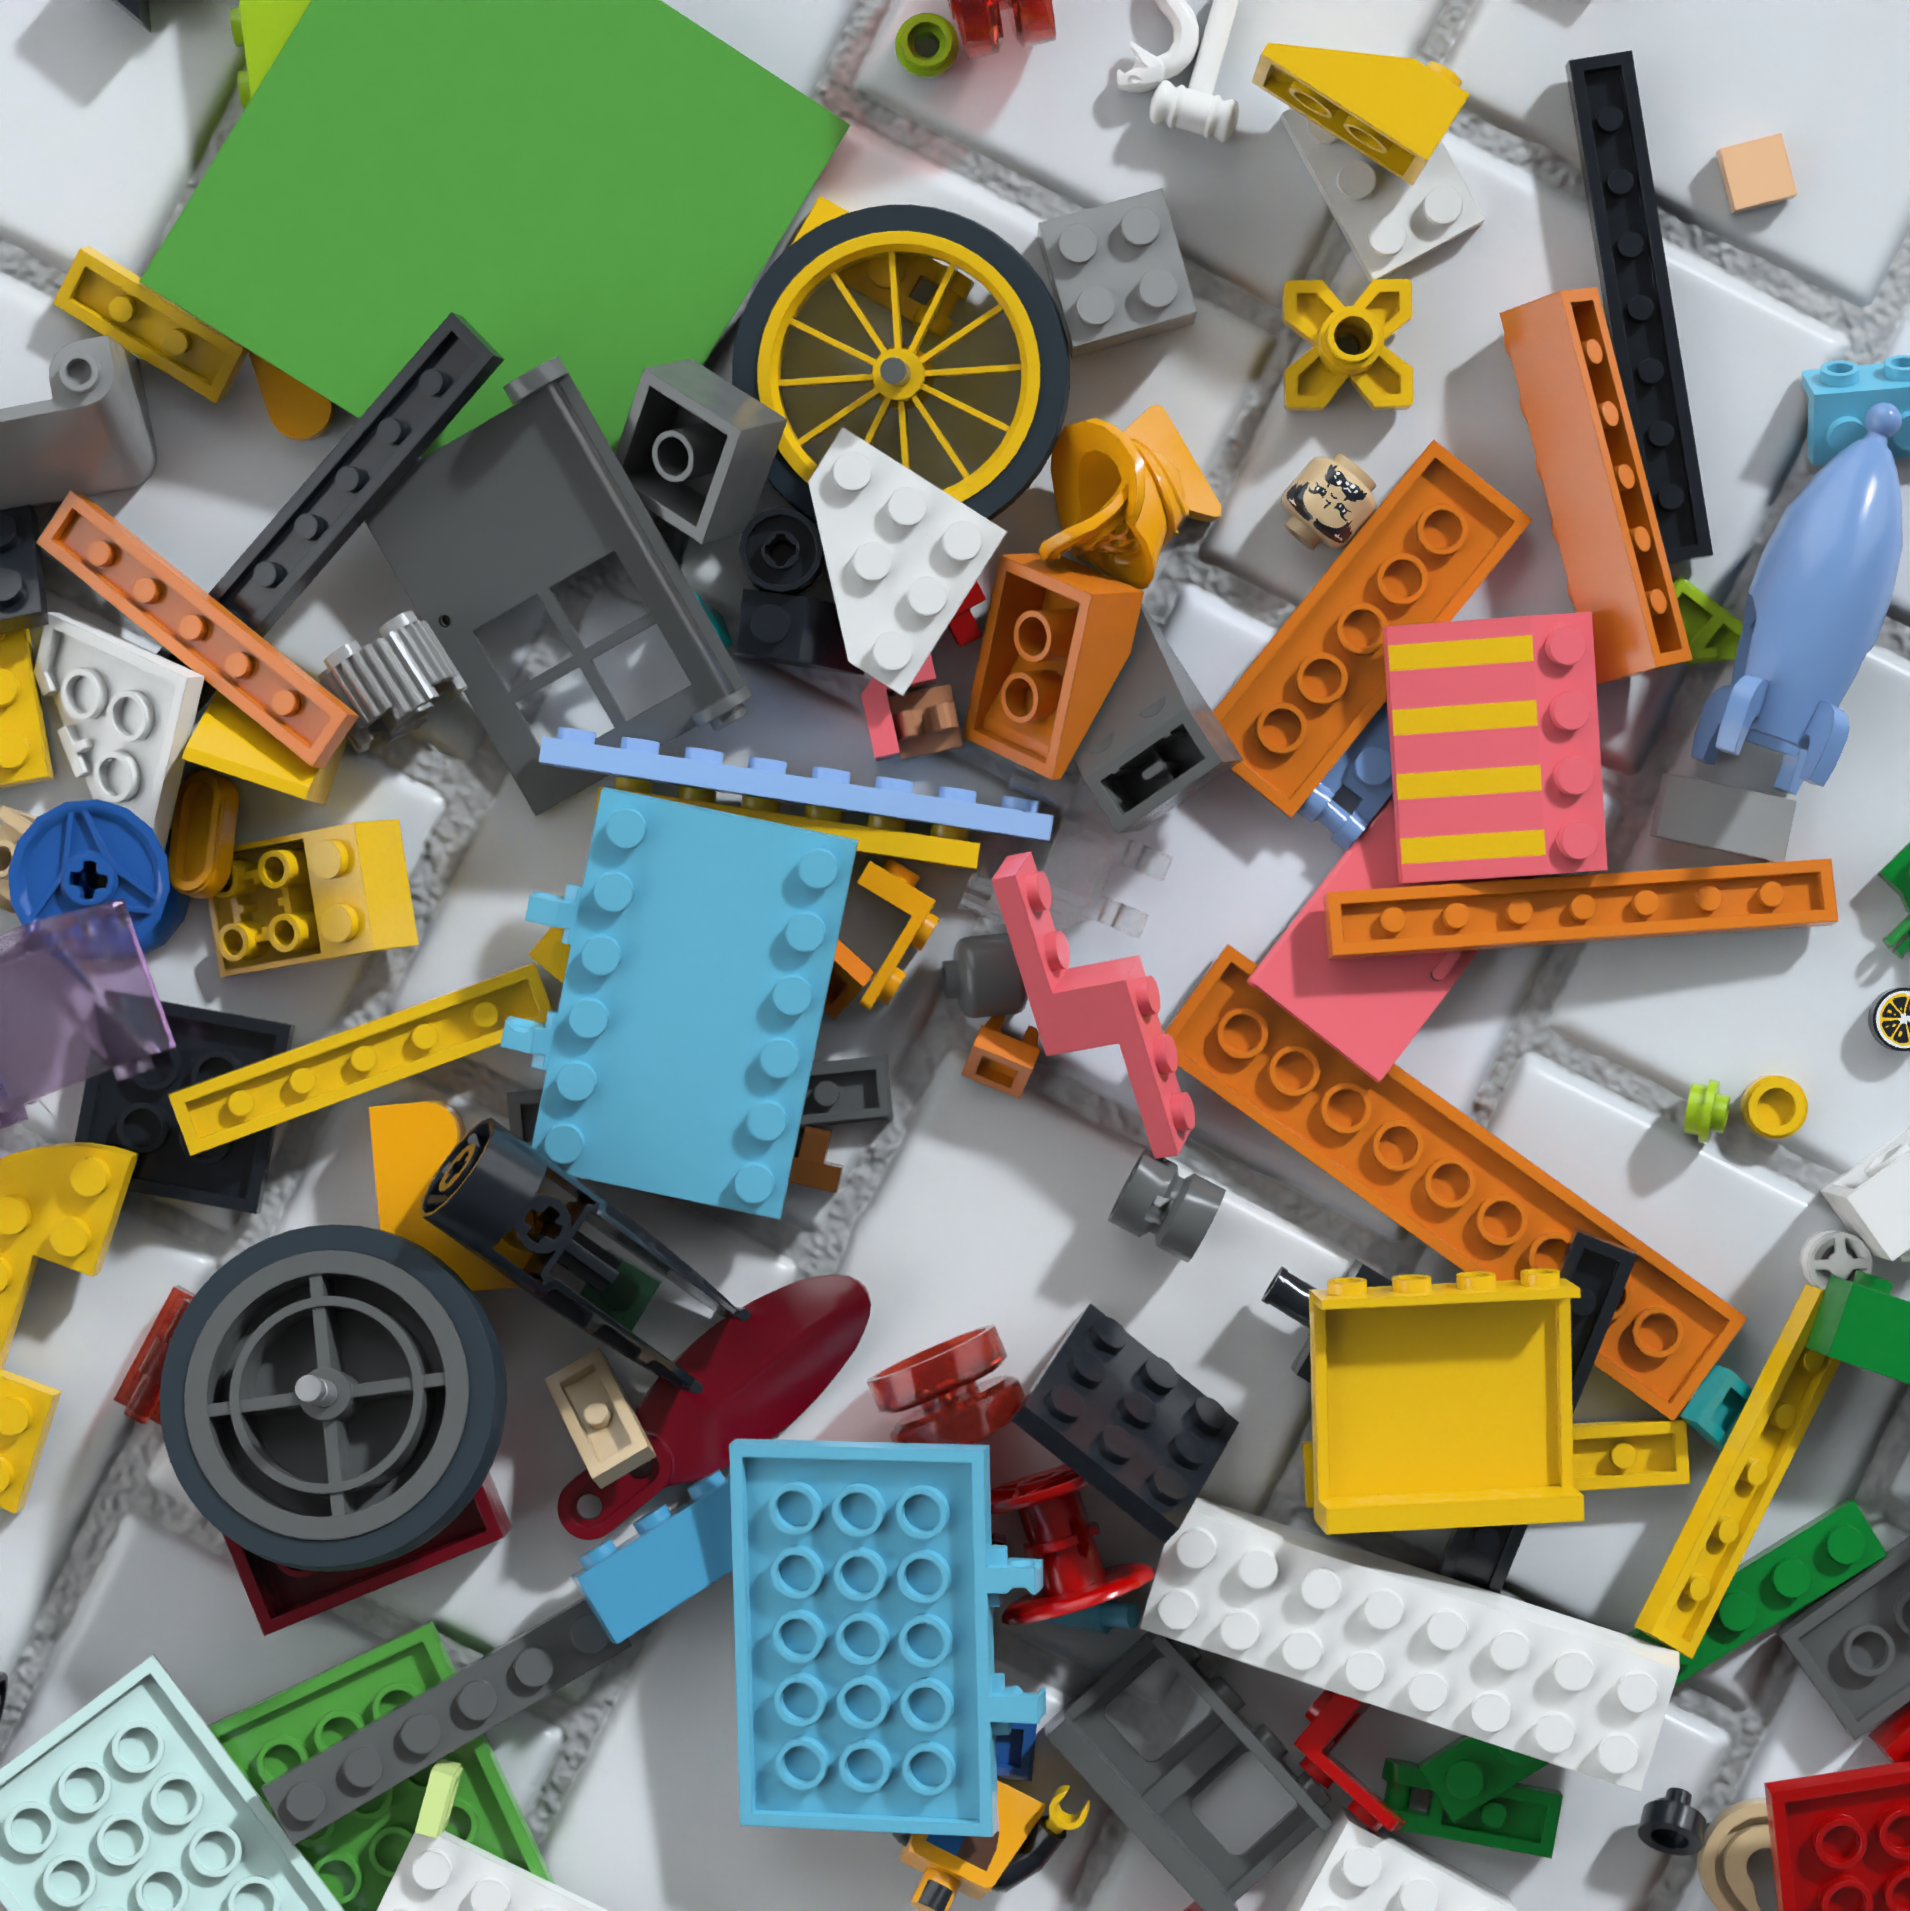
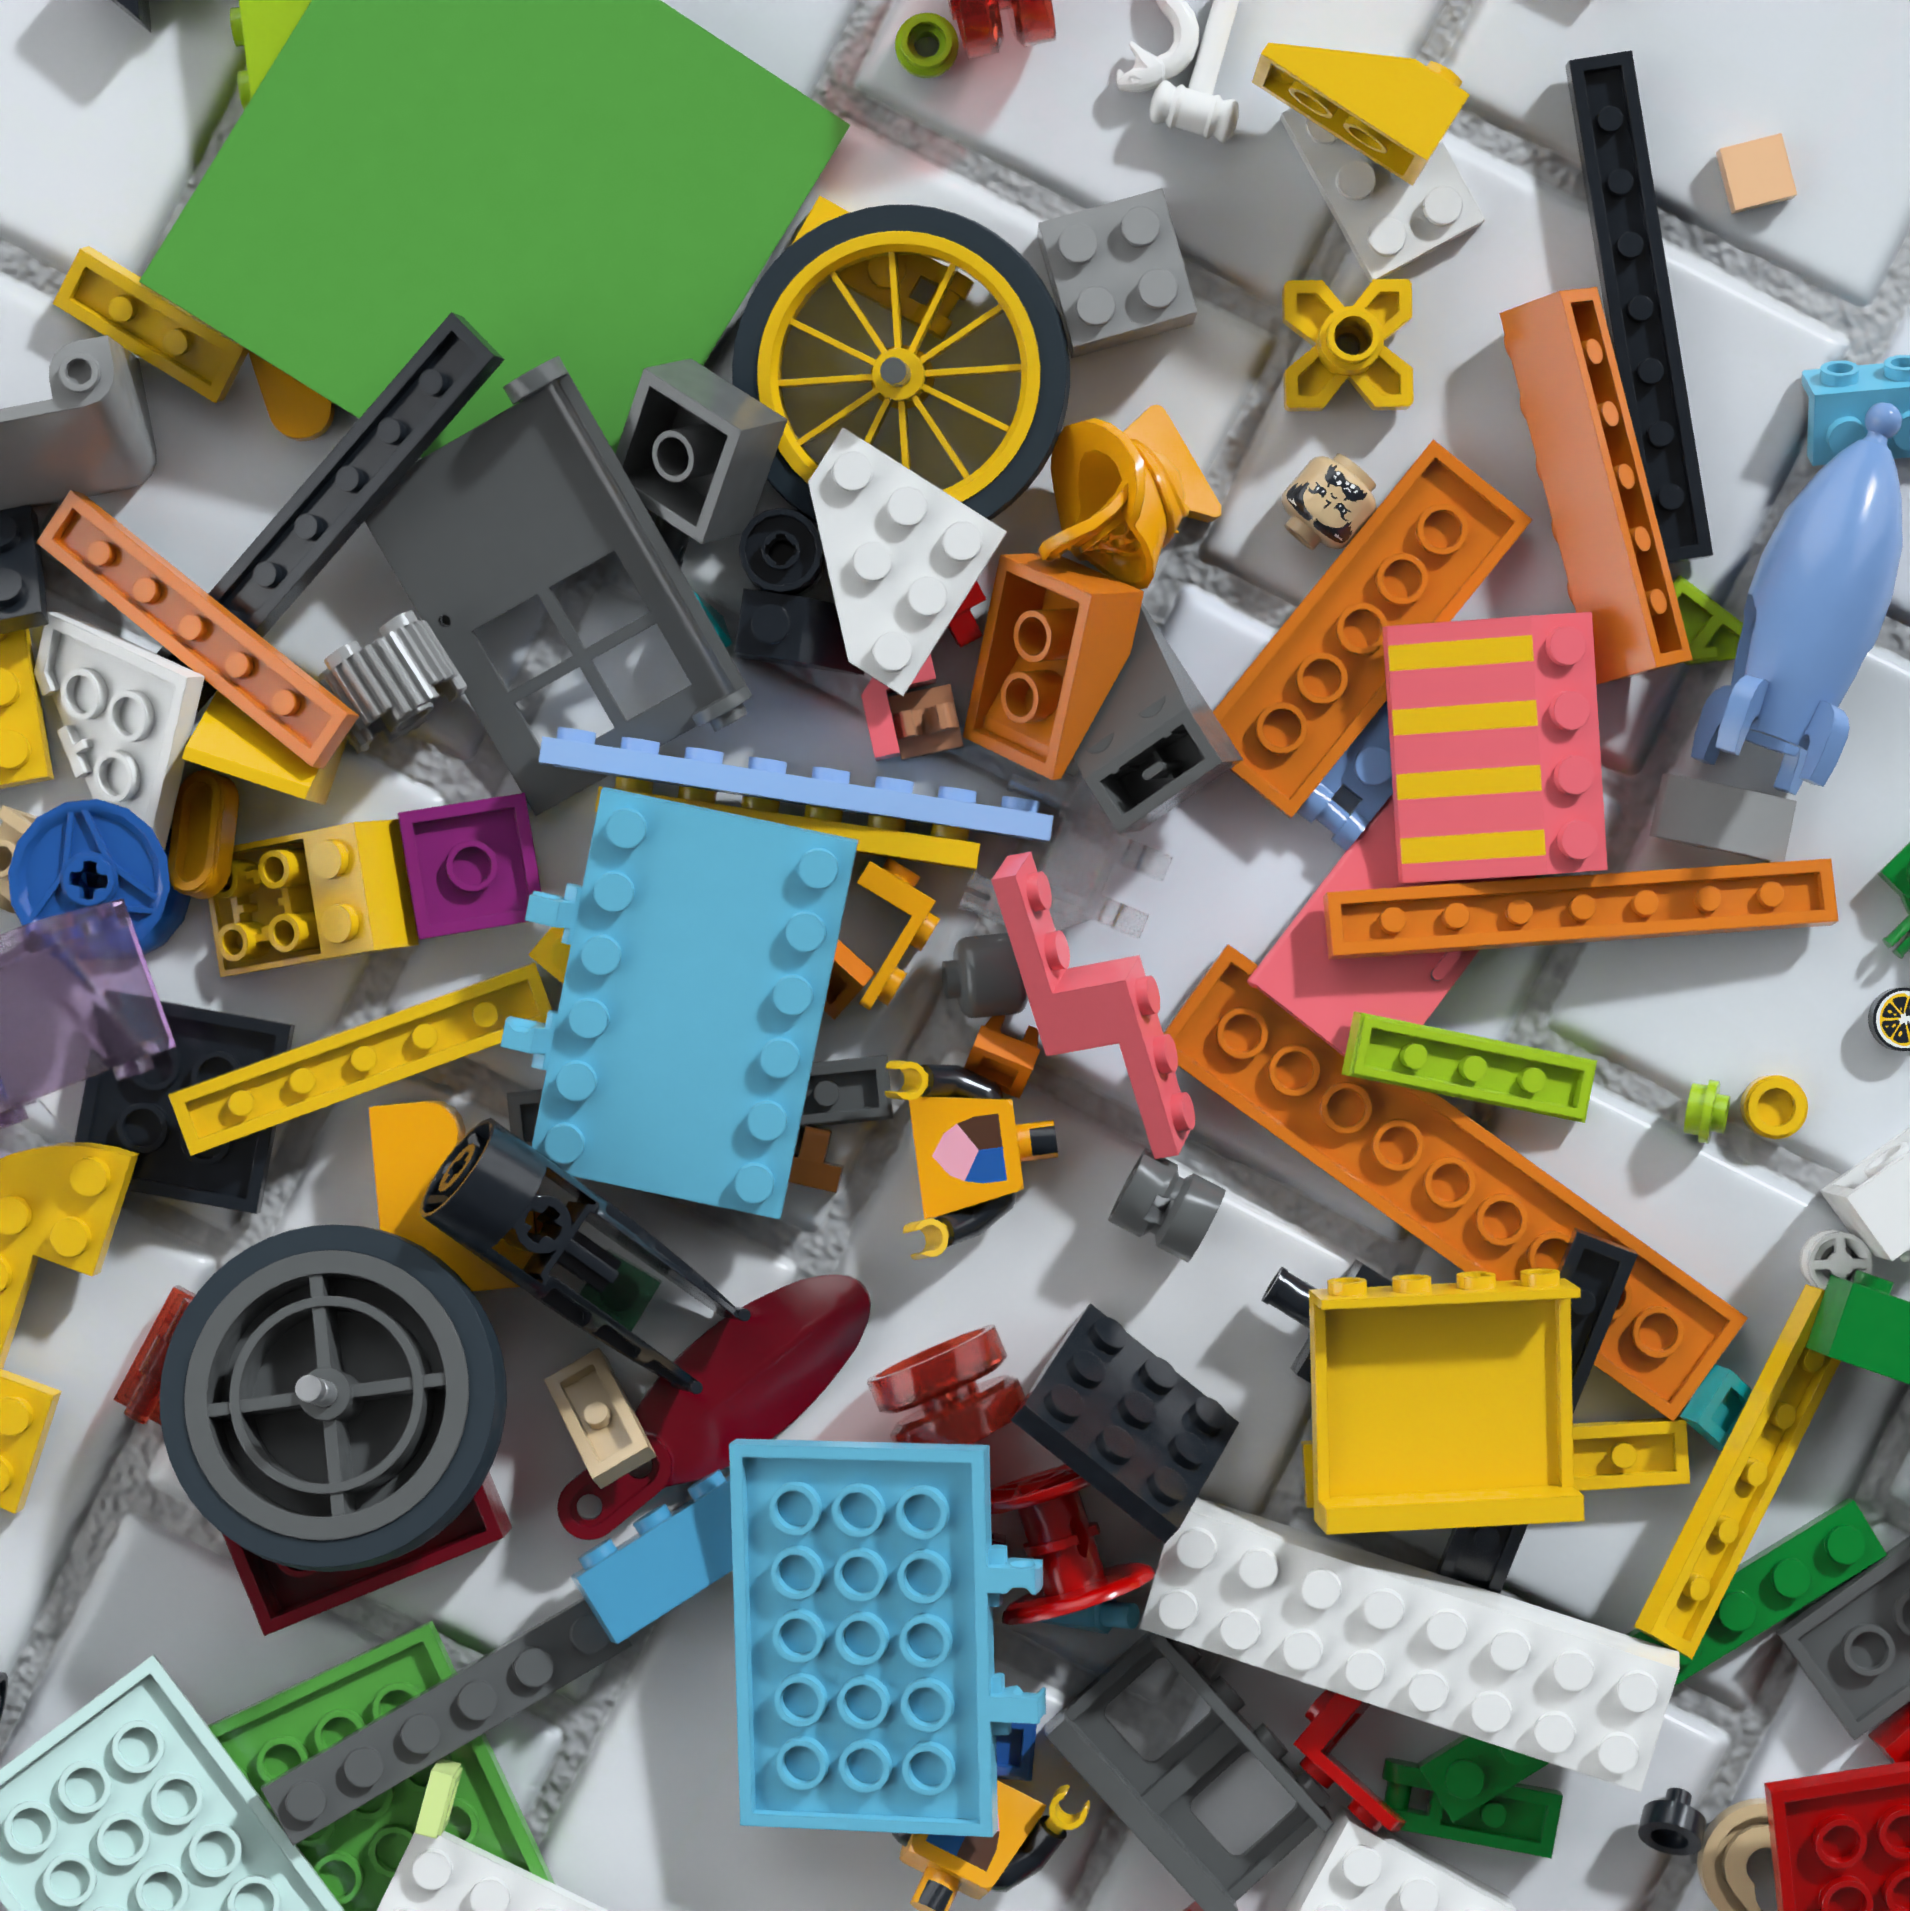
(469, 865): none -> magenta plate
(965, 1151): none -> torso
(1469, 1067): none -> lime tile

